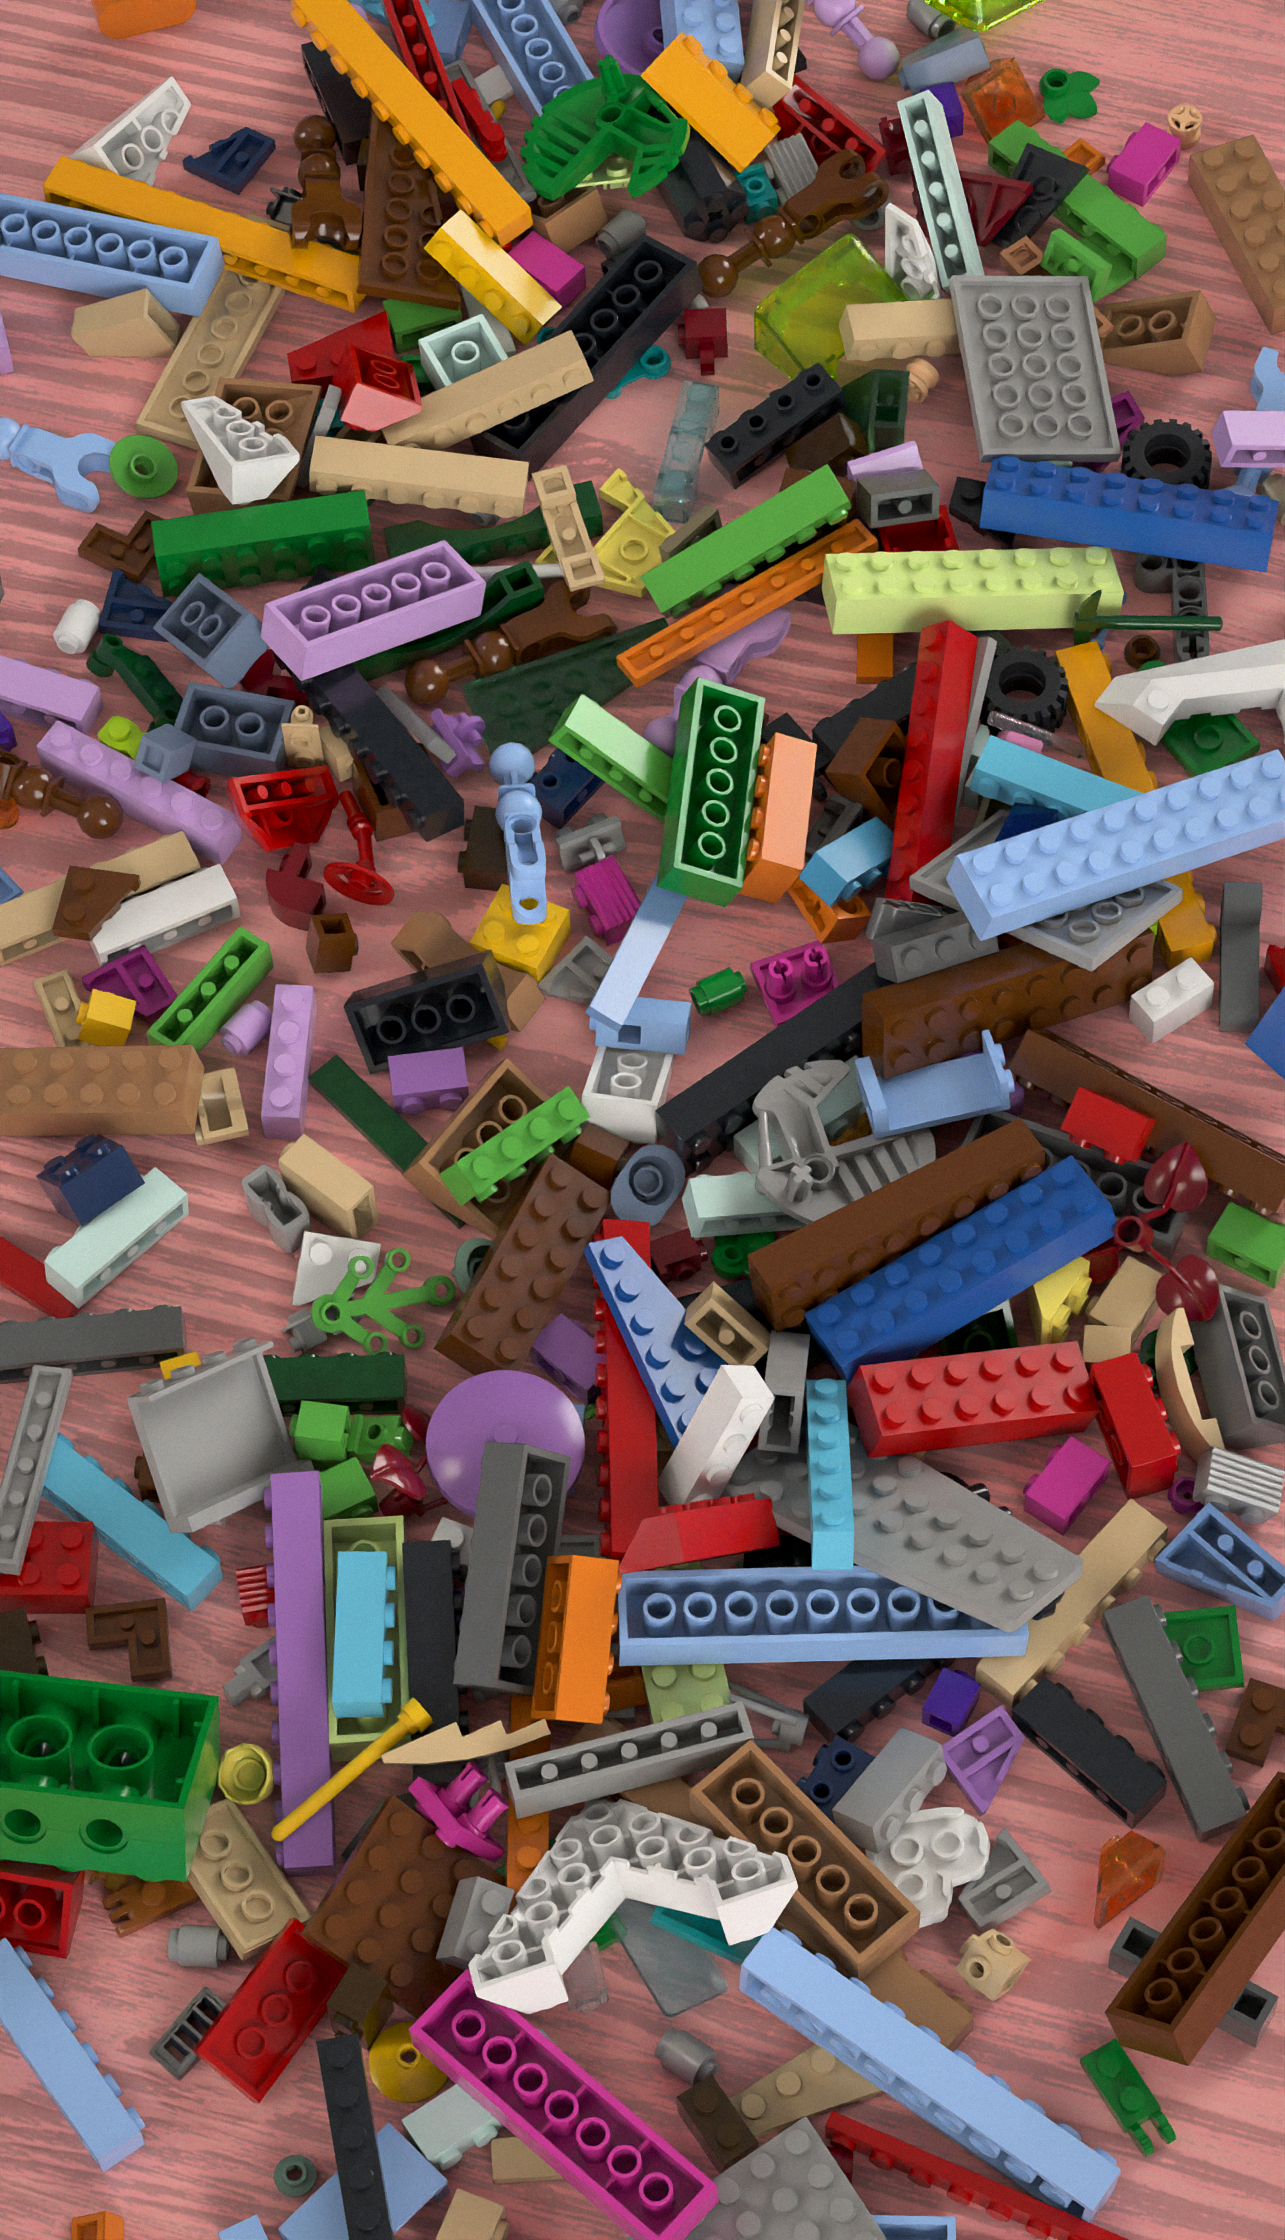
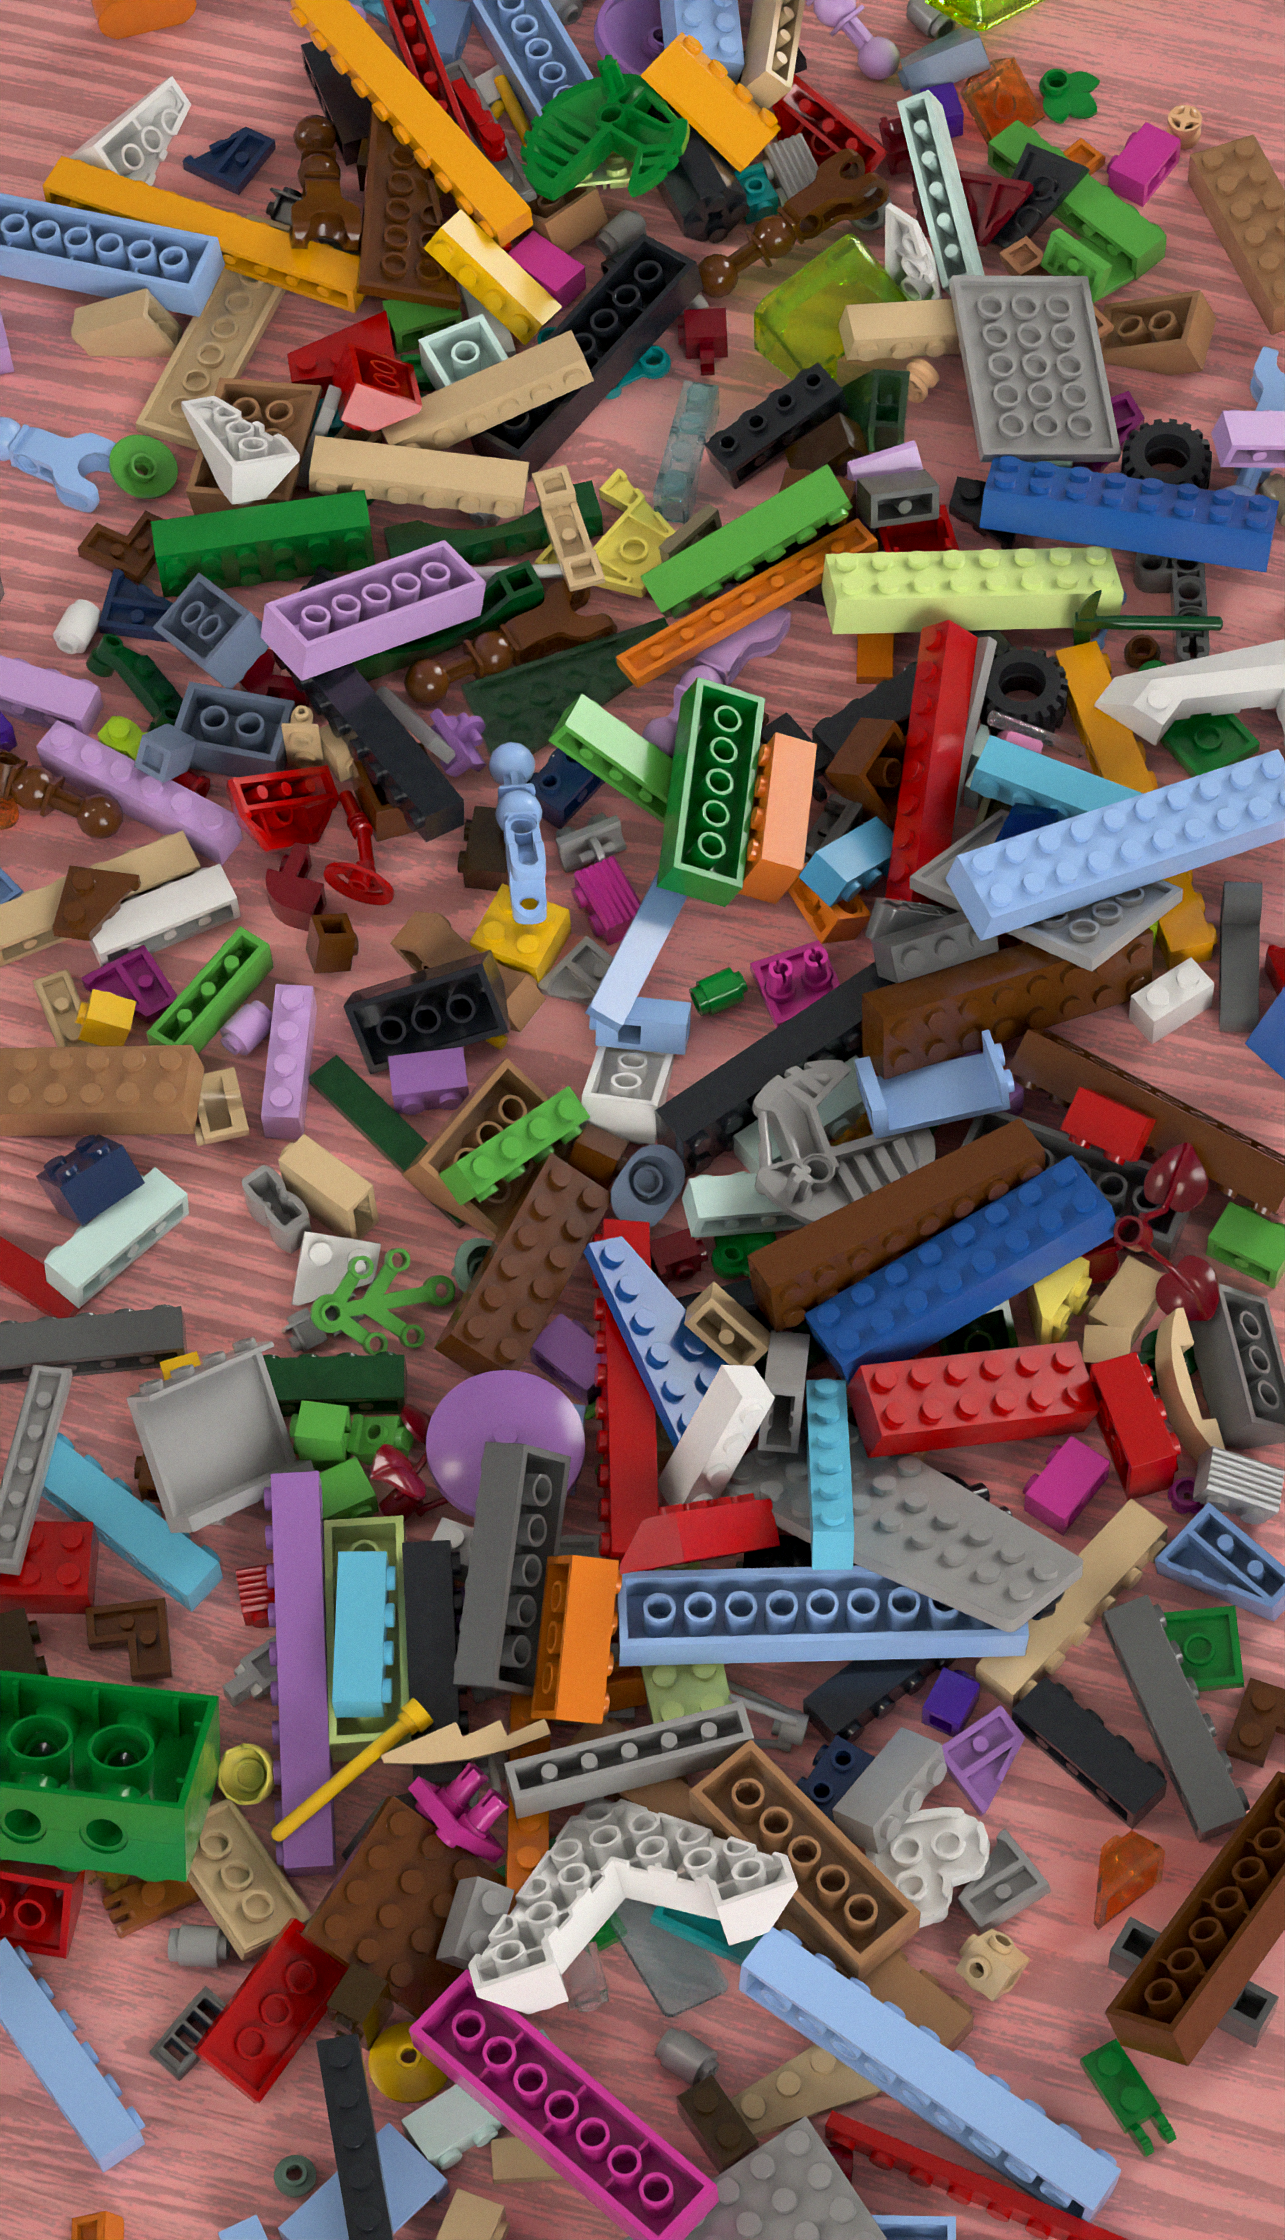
(512, 106): none -> yellow piece

